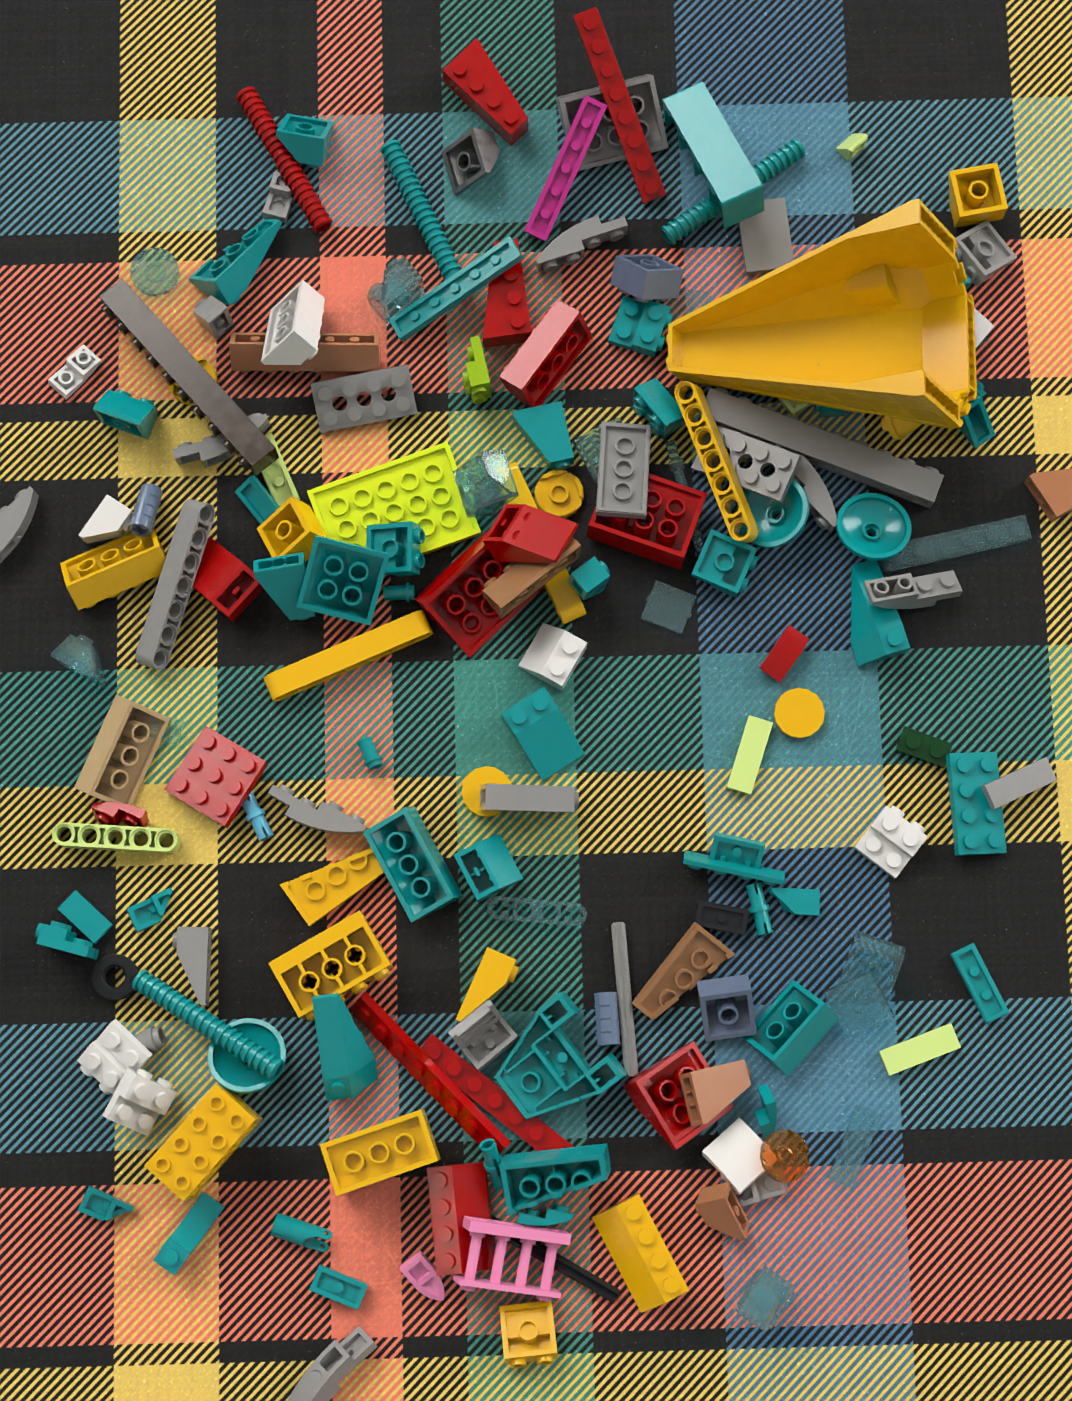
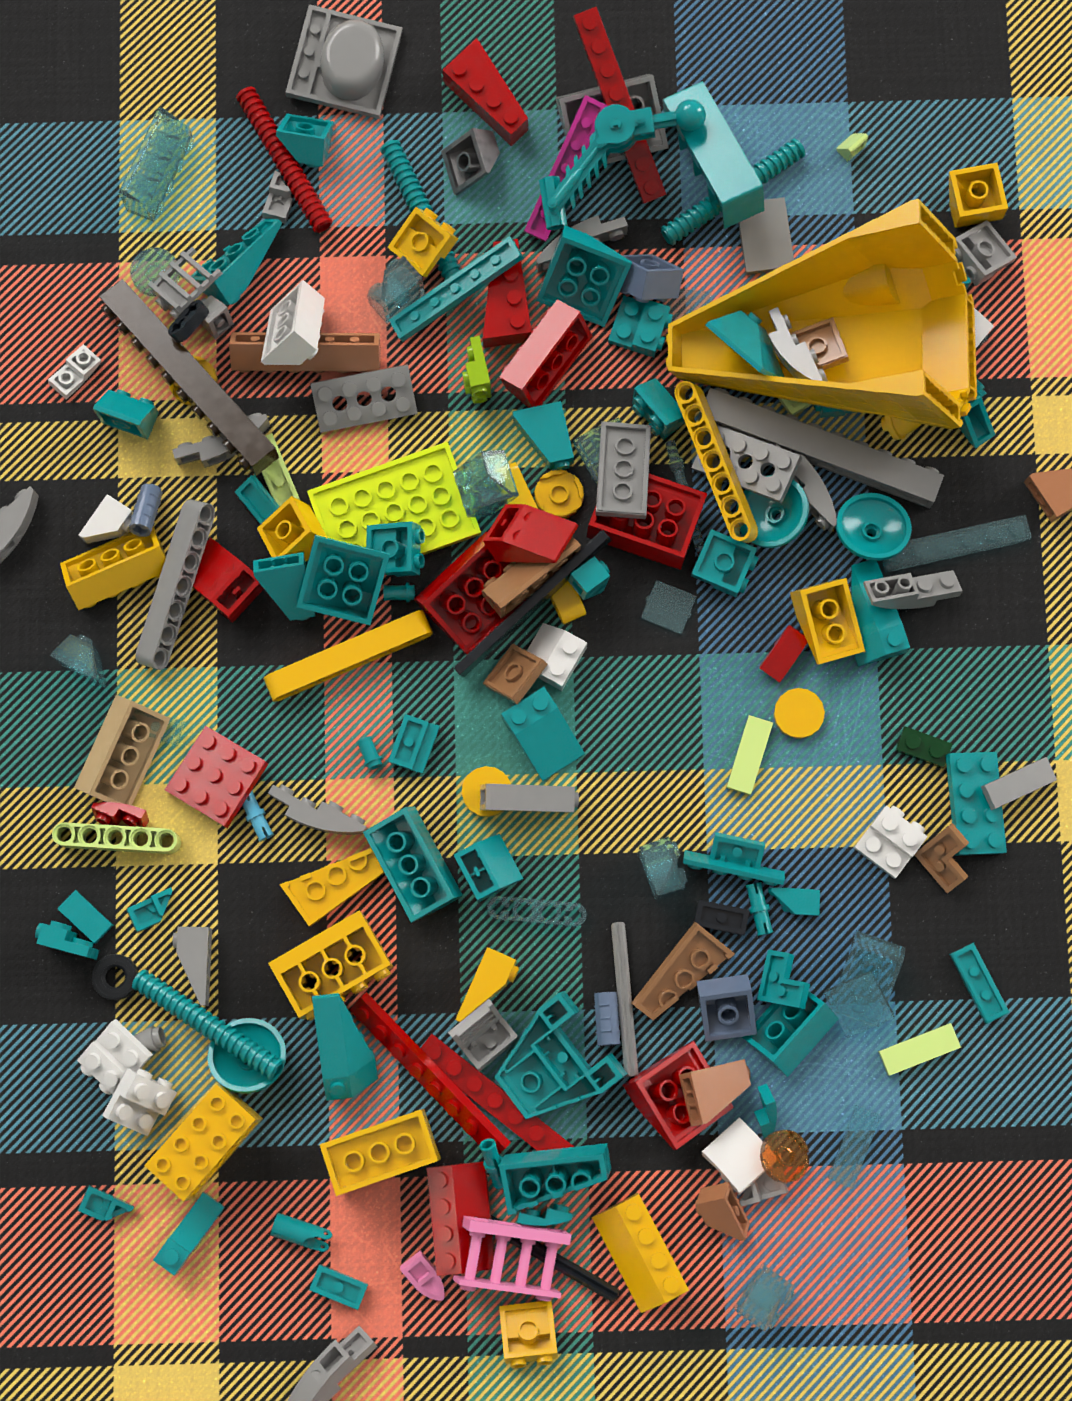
(156, 165): none -> clear light blue slope
(174, 297): none -> light grey plate
(188, 321): none -> black beam
(344, 61): none -> light grey piece
(414, 744): none -> teal plate
(423, 240): none -> yellow plate
(515, 673): none -> medium nougat plate
(527, 608): none -> black tile
(584, 276): none -> teal slope
(614, 133): none -> teal piece
(661, 867): none -> clear light blue slope
(748, 339): none -> teal slope
(776, 982): none -> teal plate
(793, 355): none -> slope
(826, 343): none -> medium nougat plate
(828, 620): none -> yellow slope
(938, 860): none -> medium nougat plate

